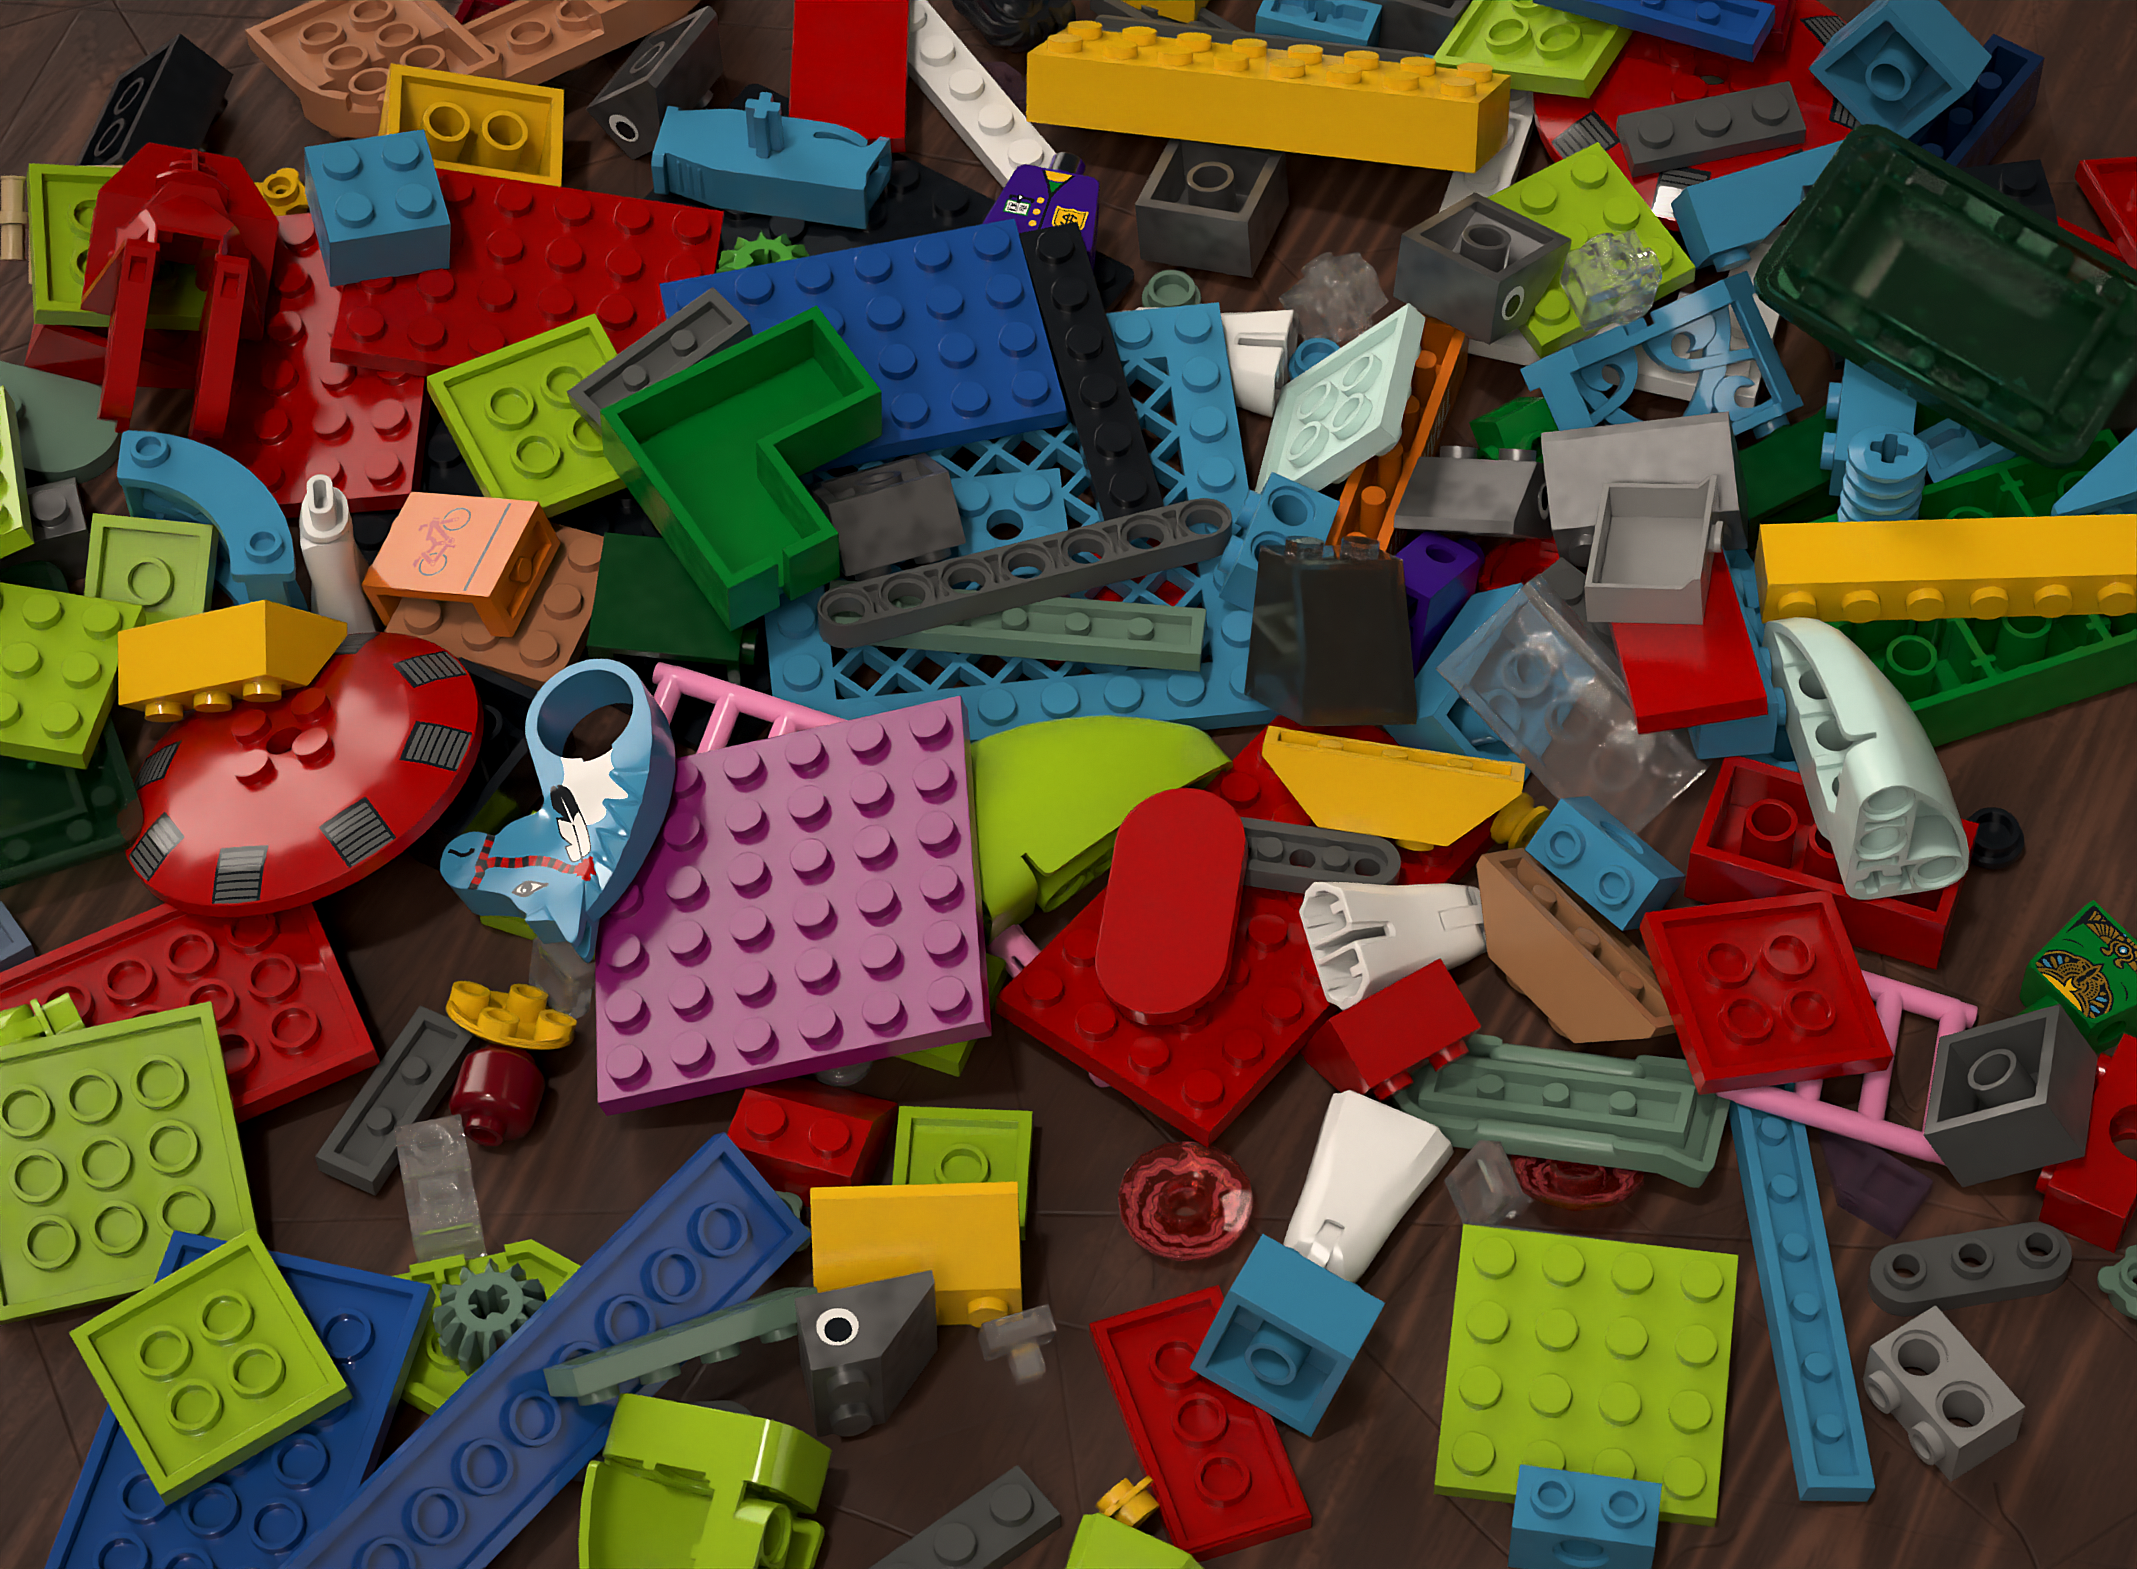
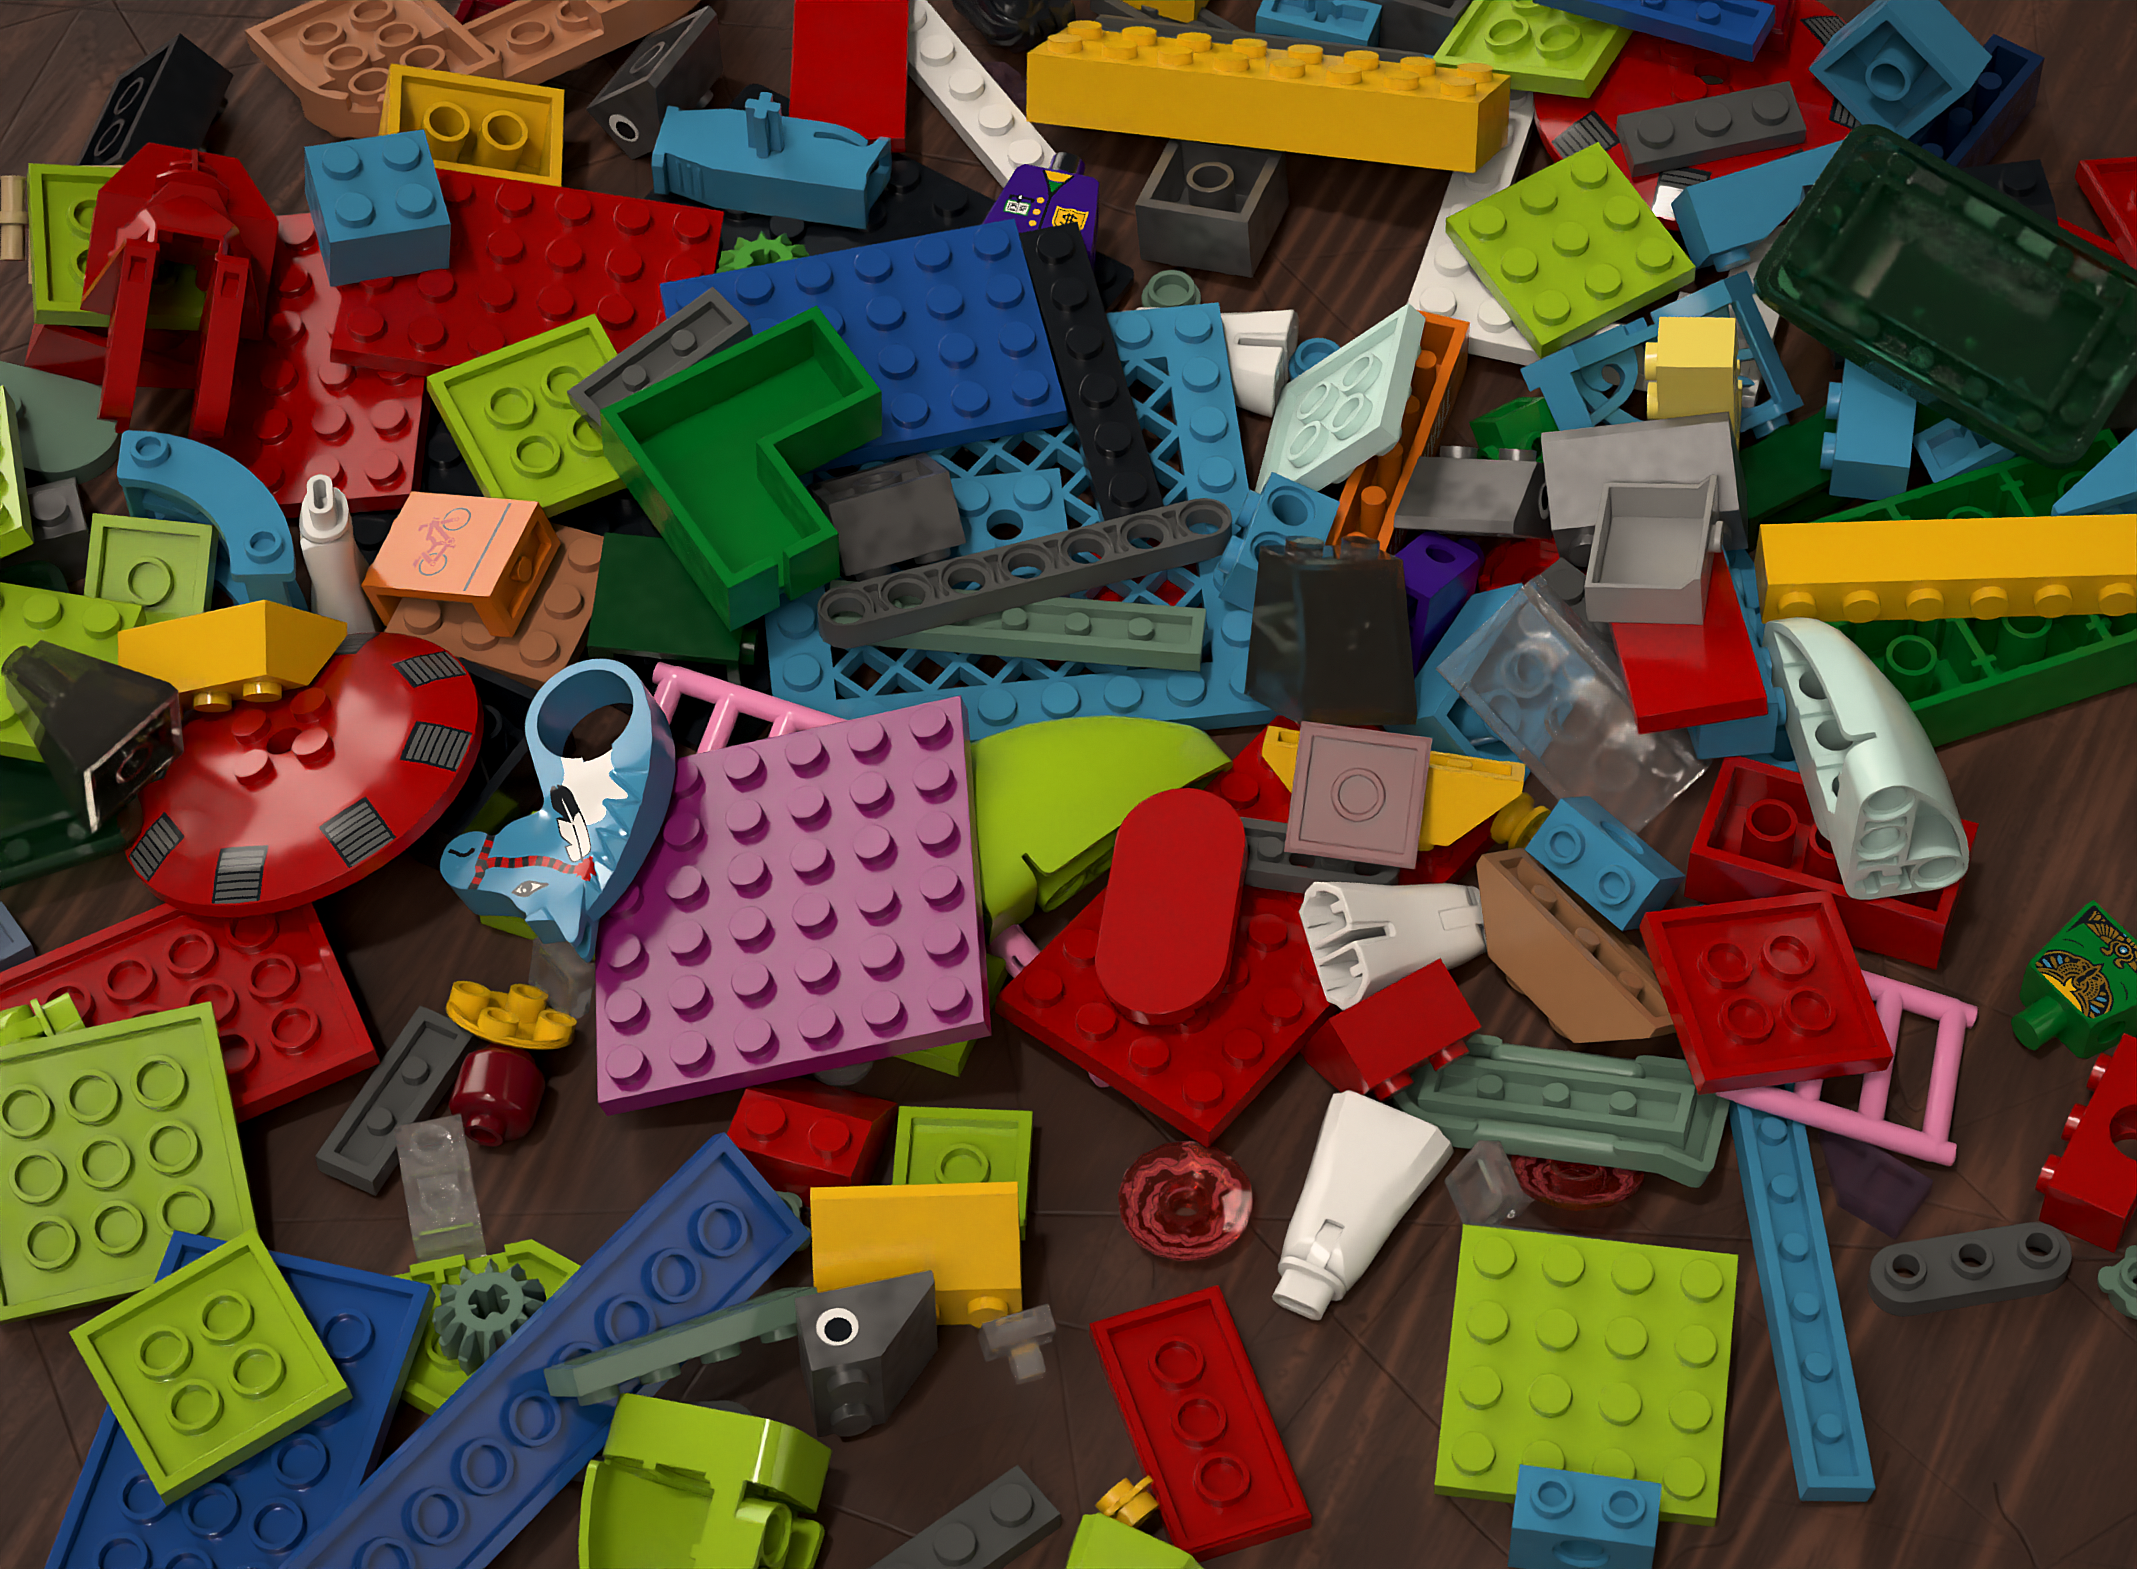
(94, 725): none -> clear smoke slope
(284, 192): yellow plate -> none
(1286, 1335): dark azure brick -> none
(1335, 297): clear brick -> none
(1358, 794): none -> tile
(1478, 267): flat silver slope -> none
(1611, 279): clear brick -> none
(1694, 369): none -> light yellow wedge
(1883, 476): dark azure piece -> none
(1956, 1386): light grey brick -> none
(1997, 839): black plate -> none
(2011, 1096): dark grey brick -> none

